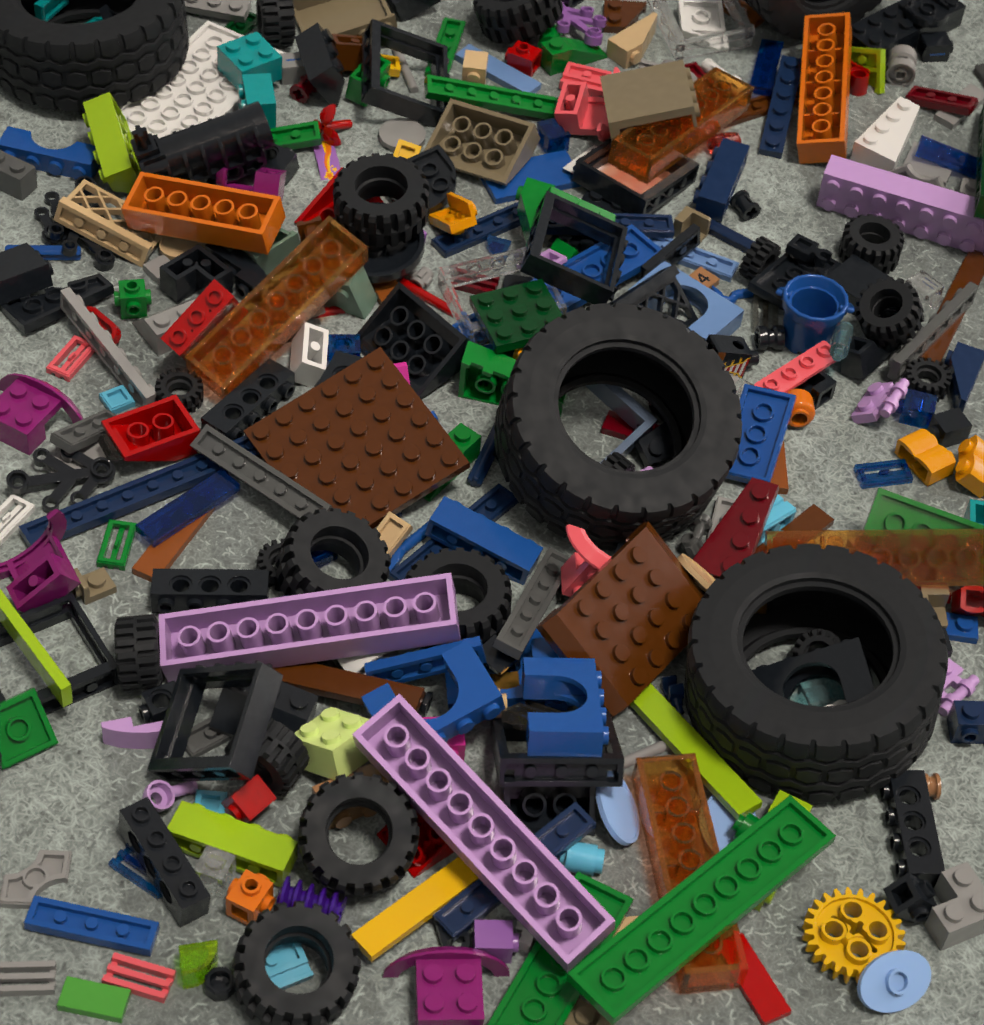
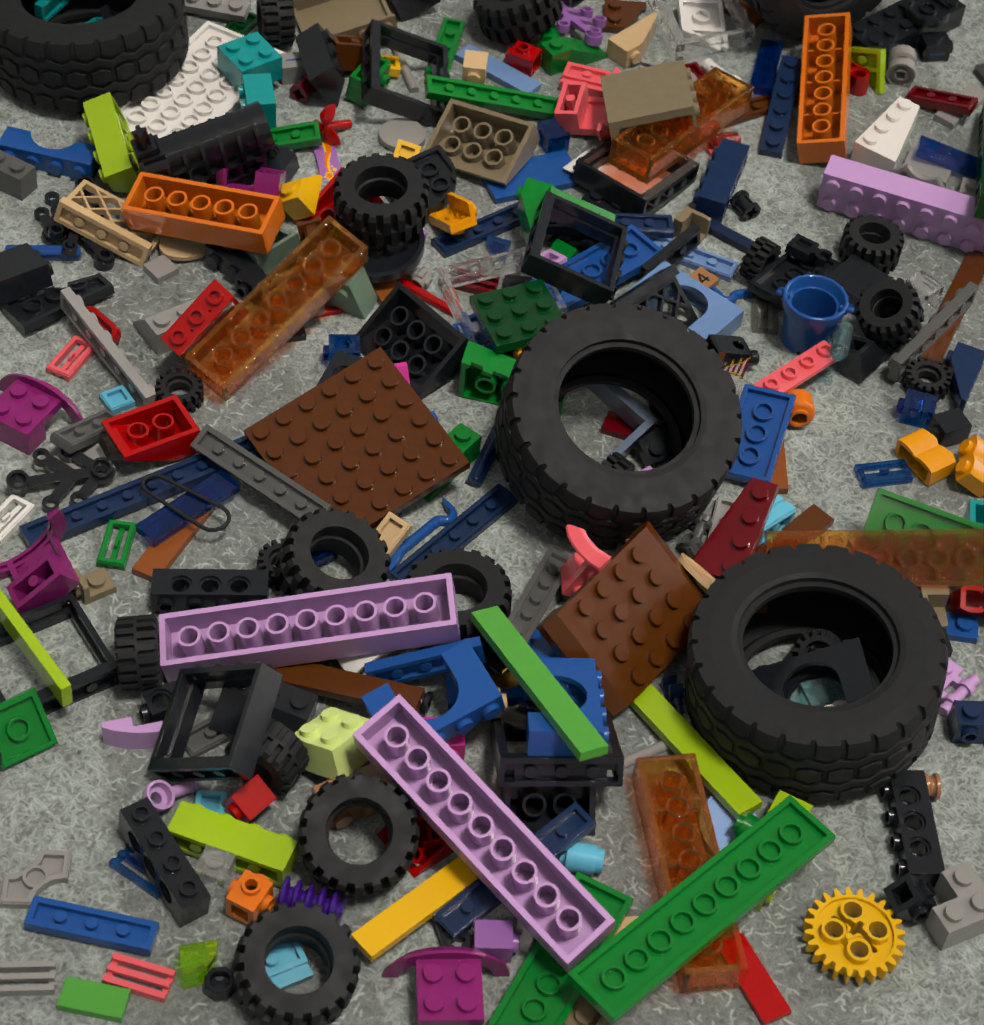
(132, 298): green brick -> none
(191, 492): none -> black piece
(192, 273): black brick -> none
(251, 400): black brick -> none
(301, 196): none -> yellow slope
(309, 354): white brick -> none
(463, 528): blue brick -> none
(539, 684): none -> bright green tile
(619, 812): light blue piece -> none
(768, 338): black wheel -> none
(820, 387): black panel -> none
(880, 400): lavender plate -> none
(894, 981): light blue piece -> none

